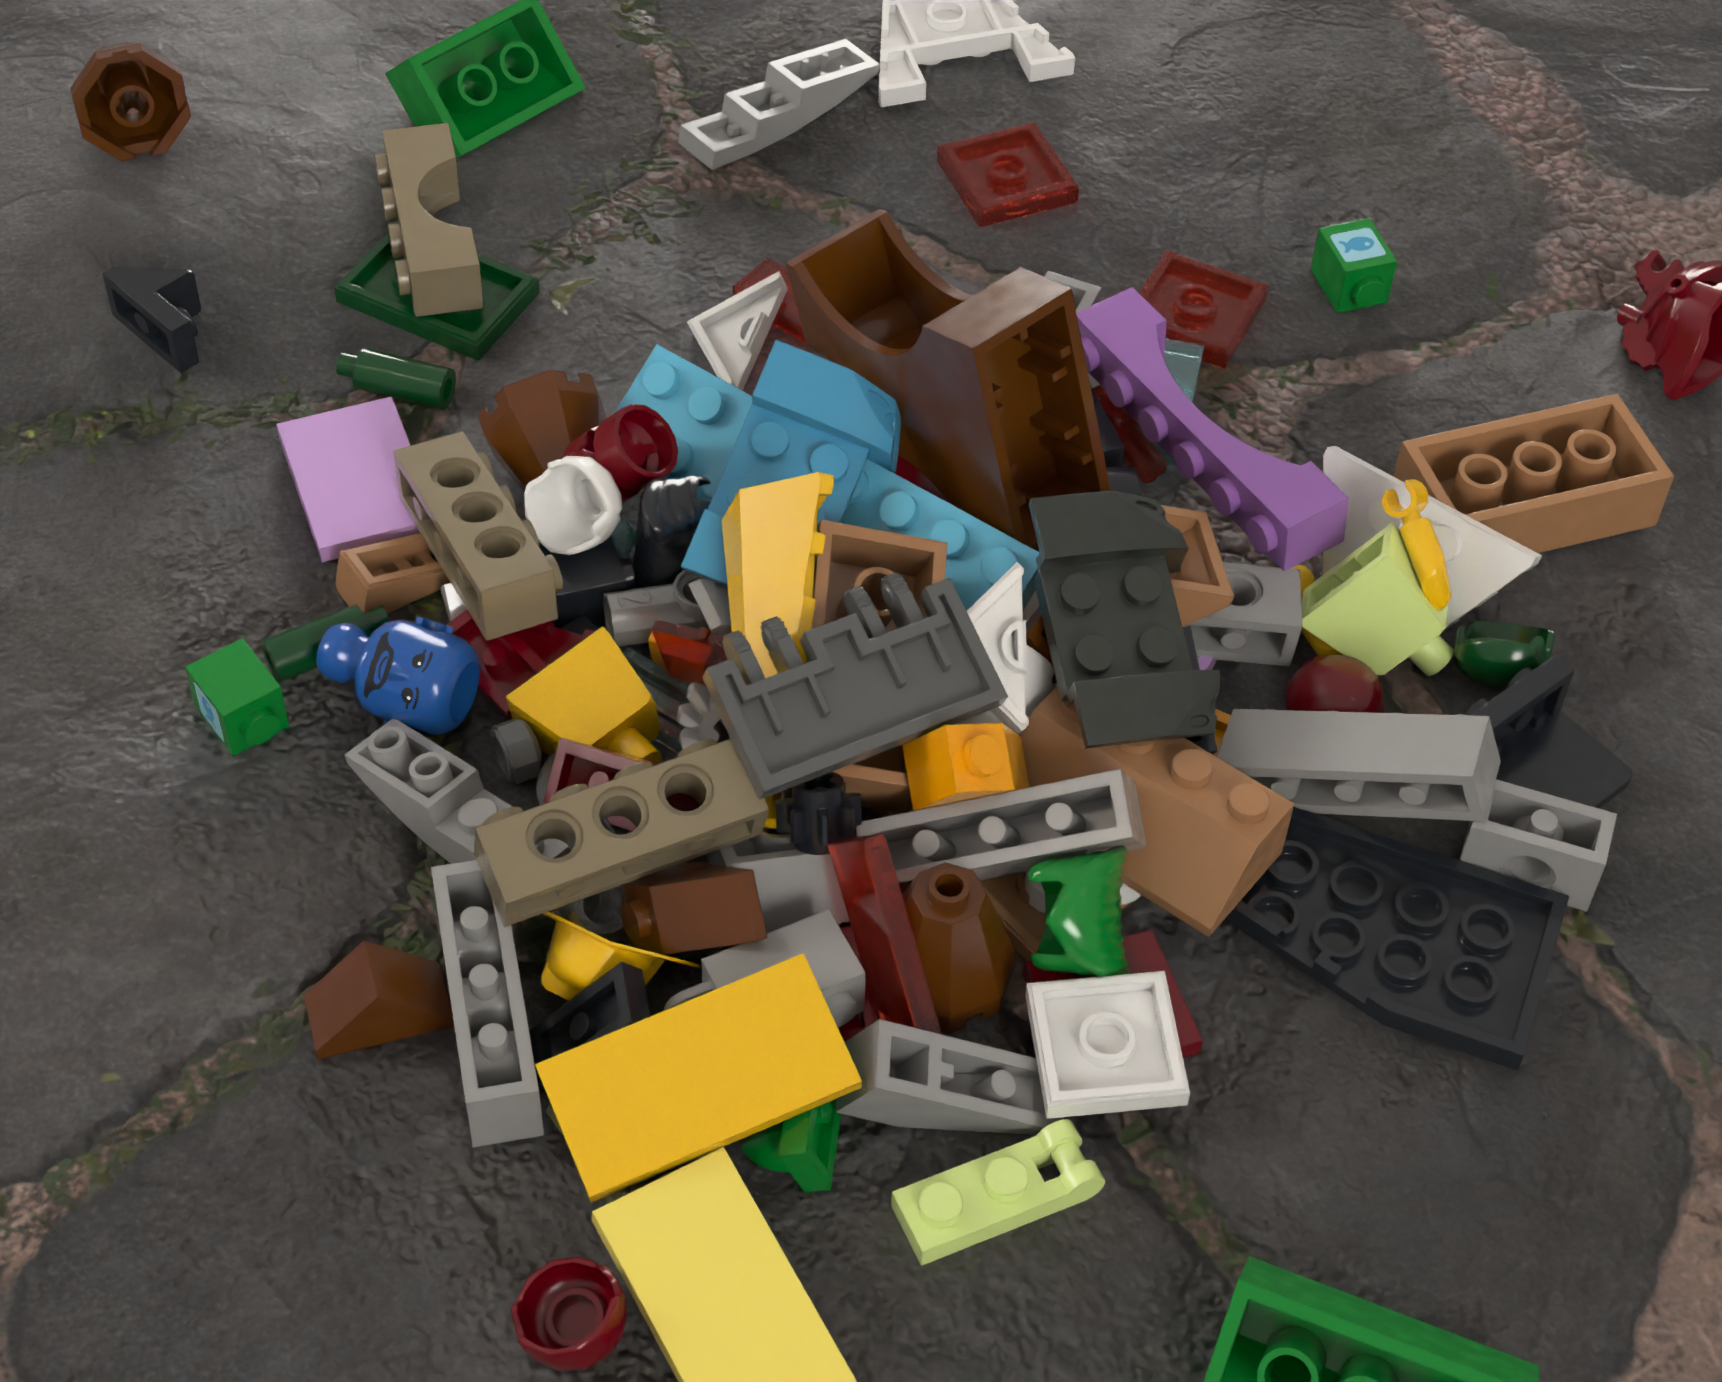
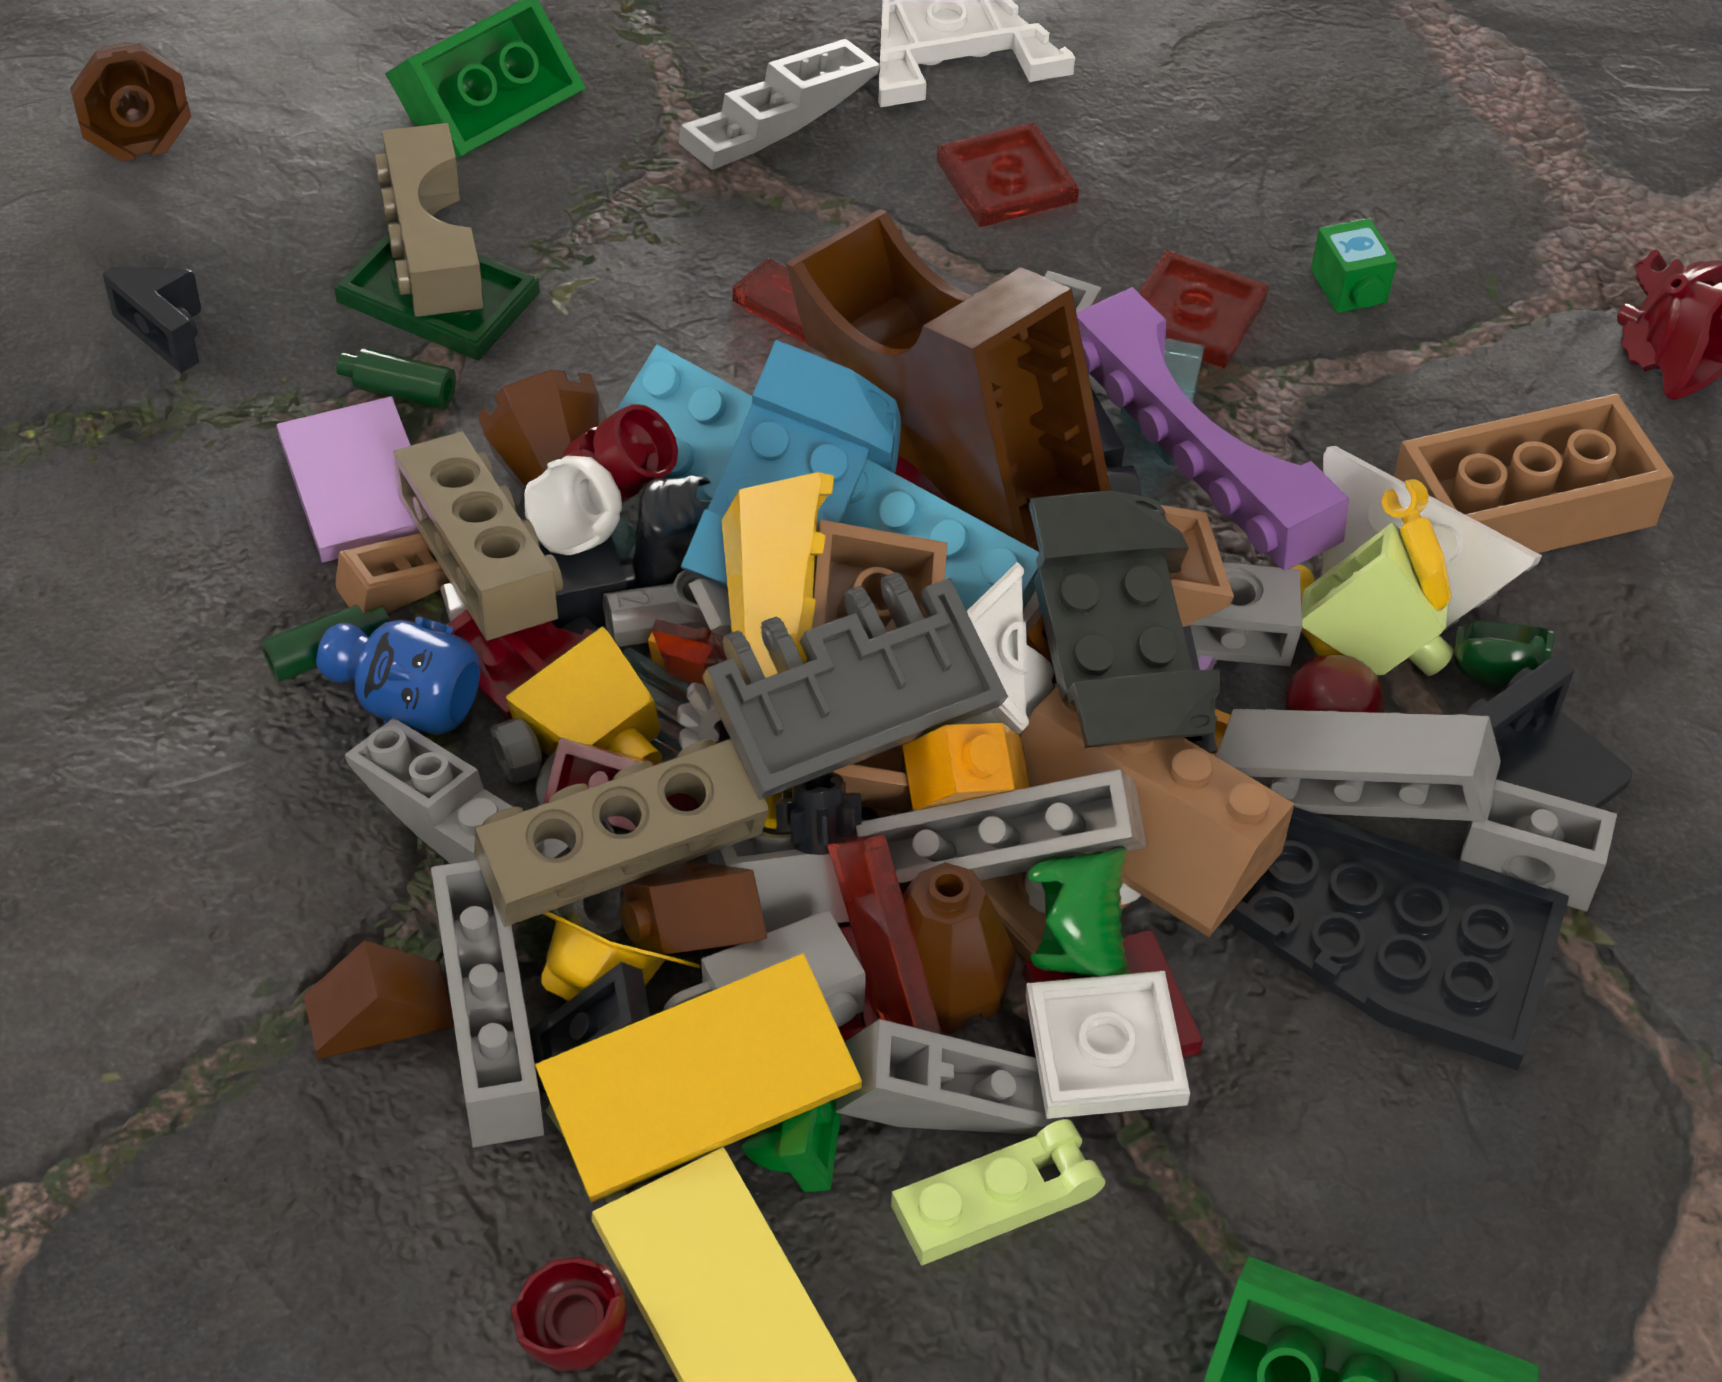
(237, 697): green brick -> none
(737, 328): white tile -> none
(1138, 449): clear red axle -> none

